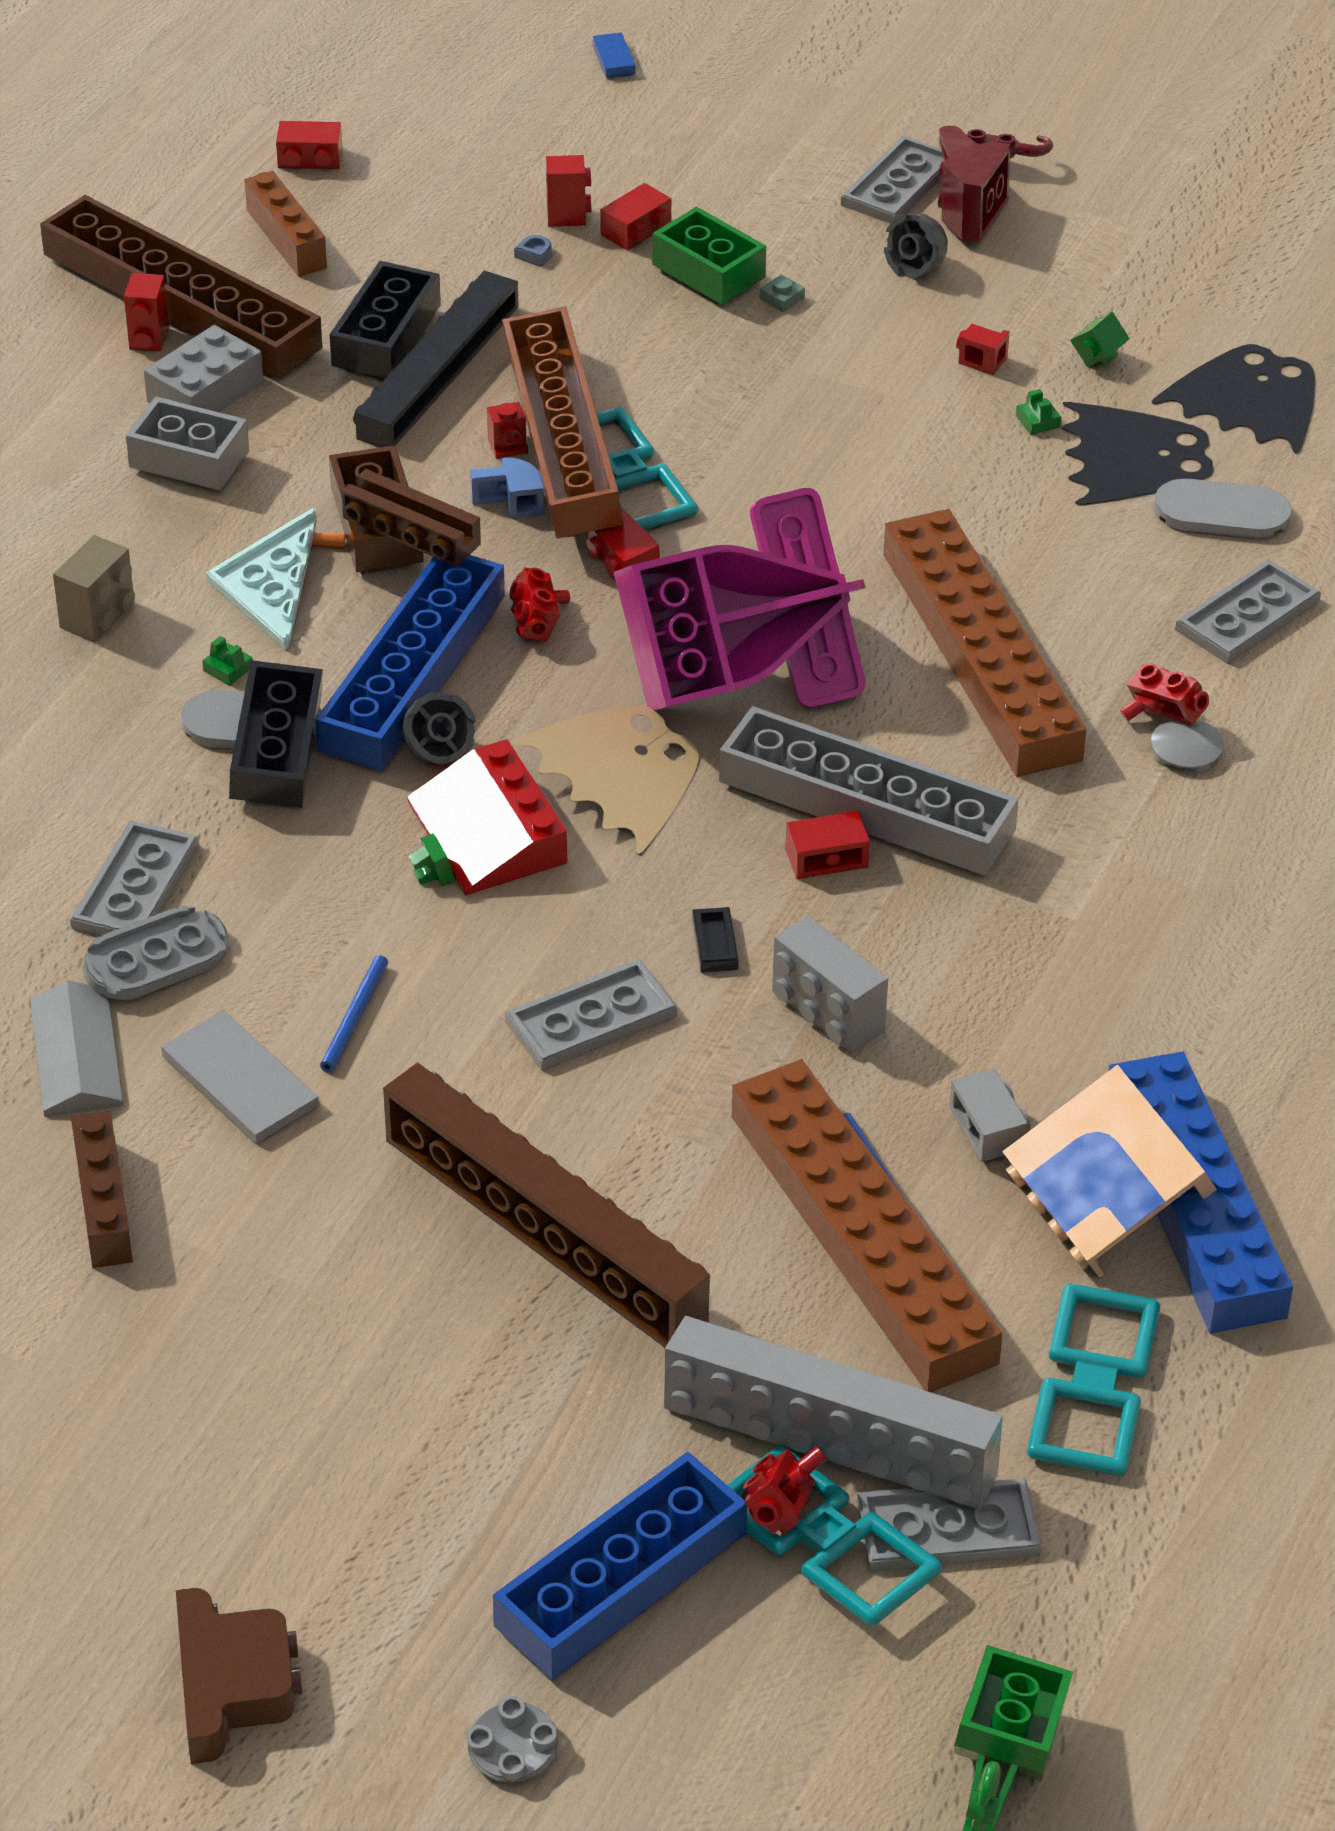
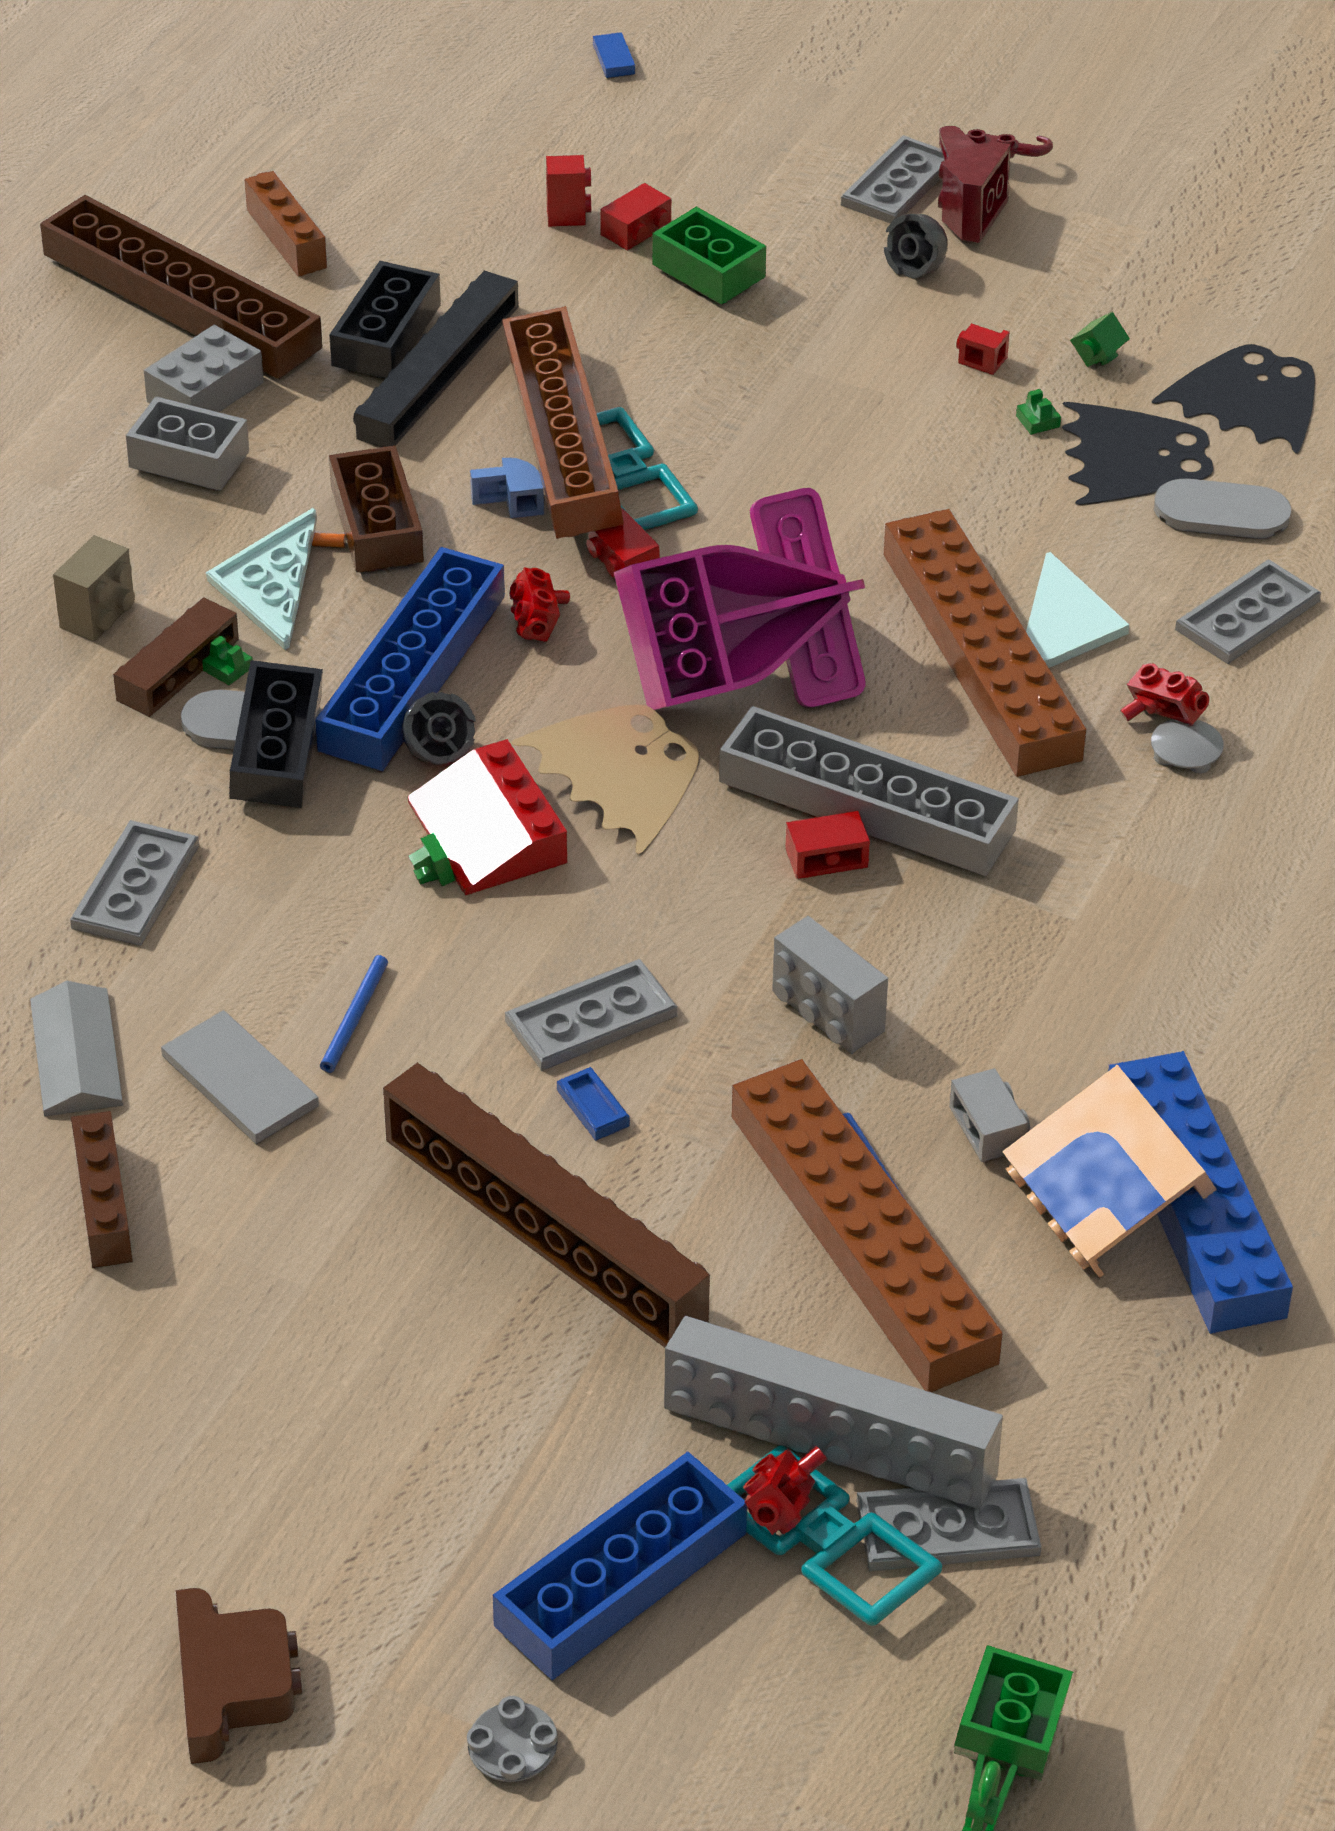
(146, 312): red brick -> none
(155, 953): light grey tile -> none
(173, 657): none -> reddish brown brick
(309, 144): red brick -> none
(411, 517): reddish brown brick -> none
(507, 430): red brick -> none
(534, 249): sand blue tile -> none
(593, 1103): none -> blue tile
(715, 939): black tile -> none
(782, 293): sand green plate -> none
(1069, 616): none -> light aqua tile
(1094, 1379): teal bar -> none

